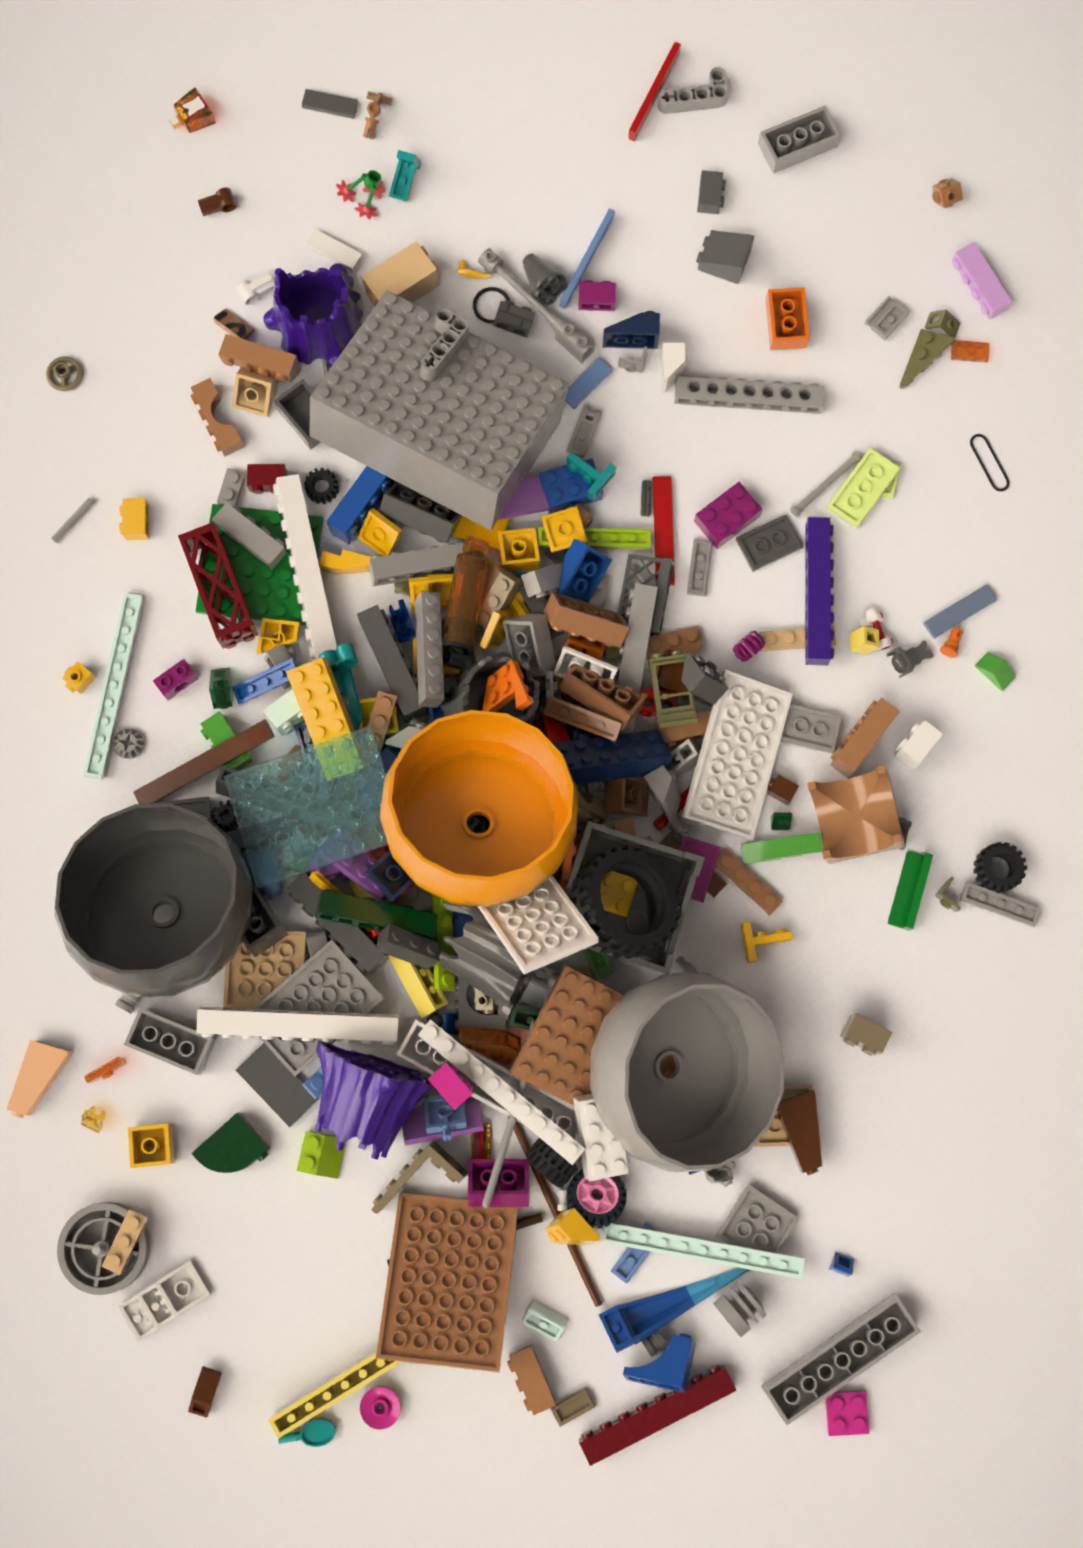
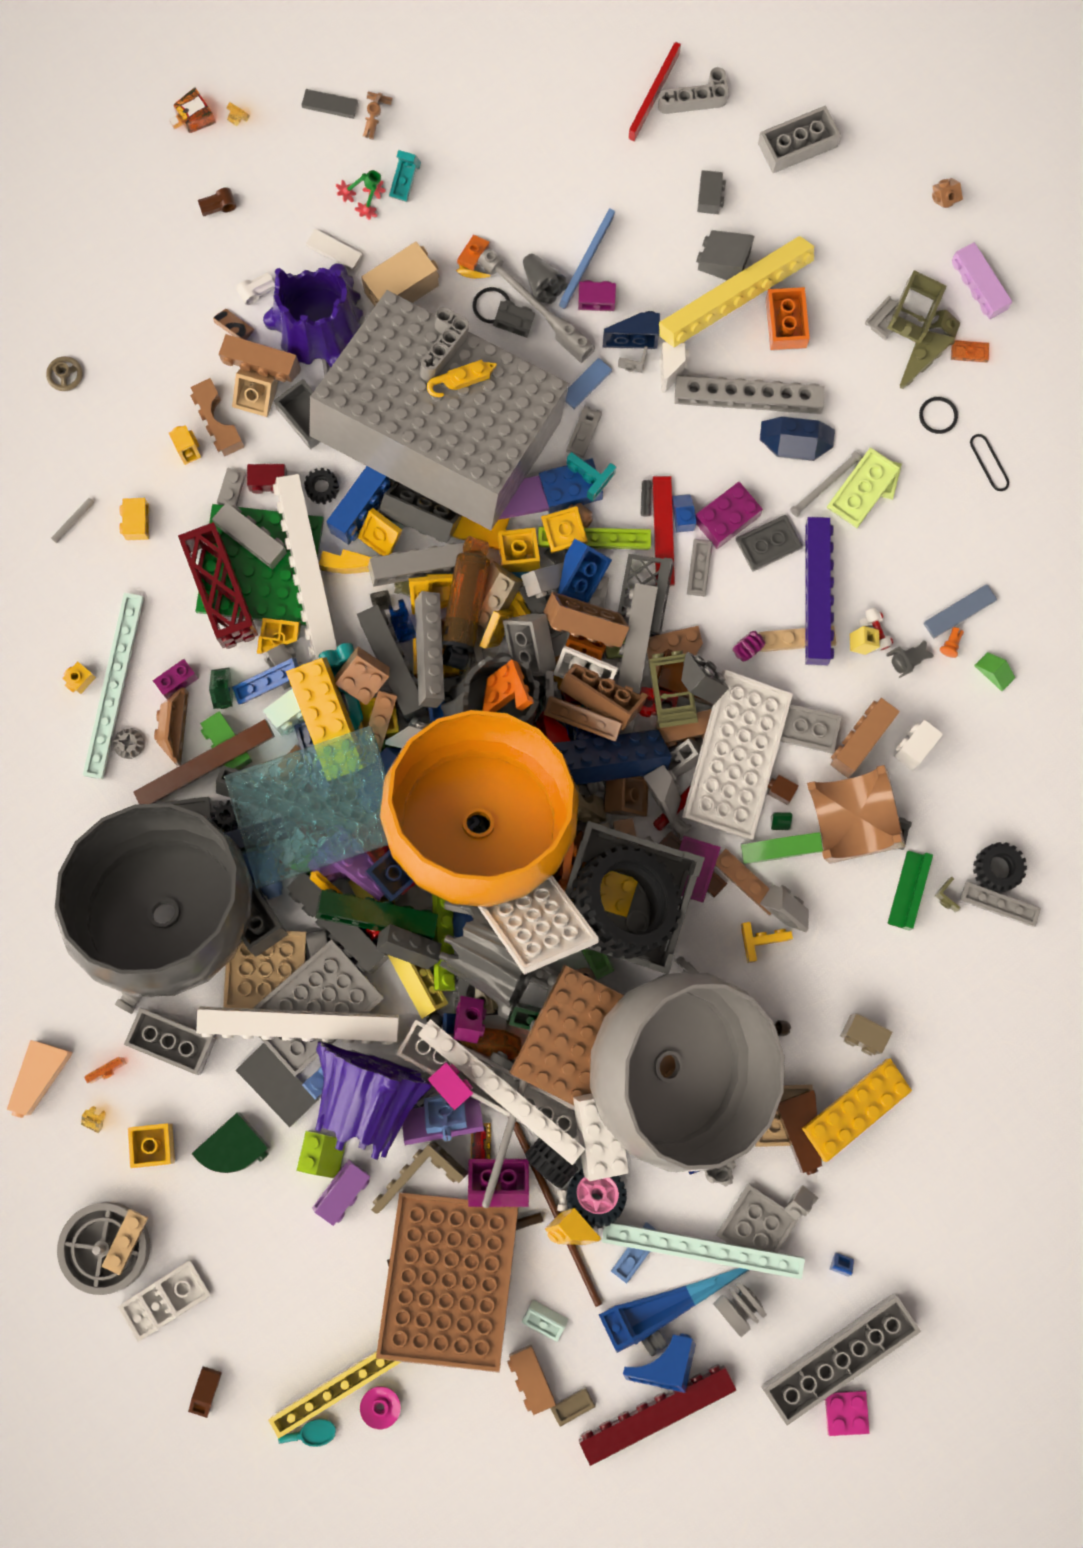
(172, 725): none -> medium nougat wedge
(185, 444): none -> yellow brick
(236, 114): none -> clear yellow tile
(341, 1192): none -> medium lavender brick
(362, 675): none -> medium nougat brick
(381, 599): none -> clear smoke slope
(462, 376): none -> yellow plate
(469, 1019): none -> magenta brick
(472, 252): none -> orange plate
(501, 1059): none -> dark grey plate
(684, 513): none -> blue slope
(736, 291): none -> light yellow brick
(782, 1027): none -> dark brown hinge
(786, 907): none -> light grey slope
(797, 437): none -> dark blue wedge
(800, 1203): none -> light grey brick
(856, 1110): none -> yellow plate
(926, 287): none -> olive door
(929, 428): none -> black tyre

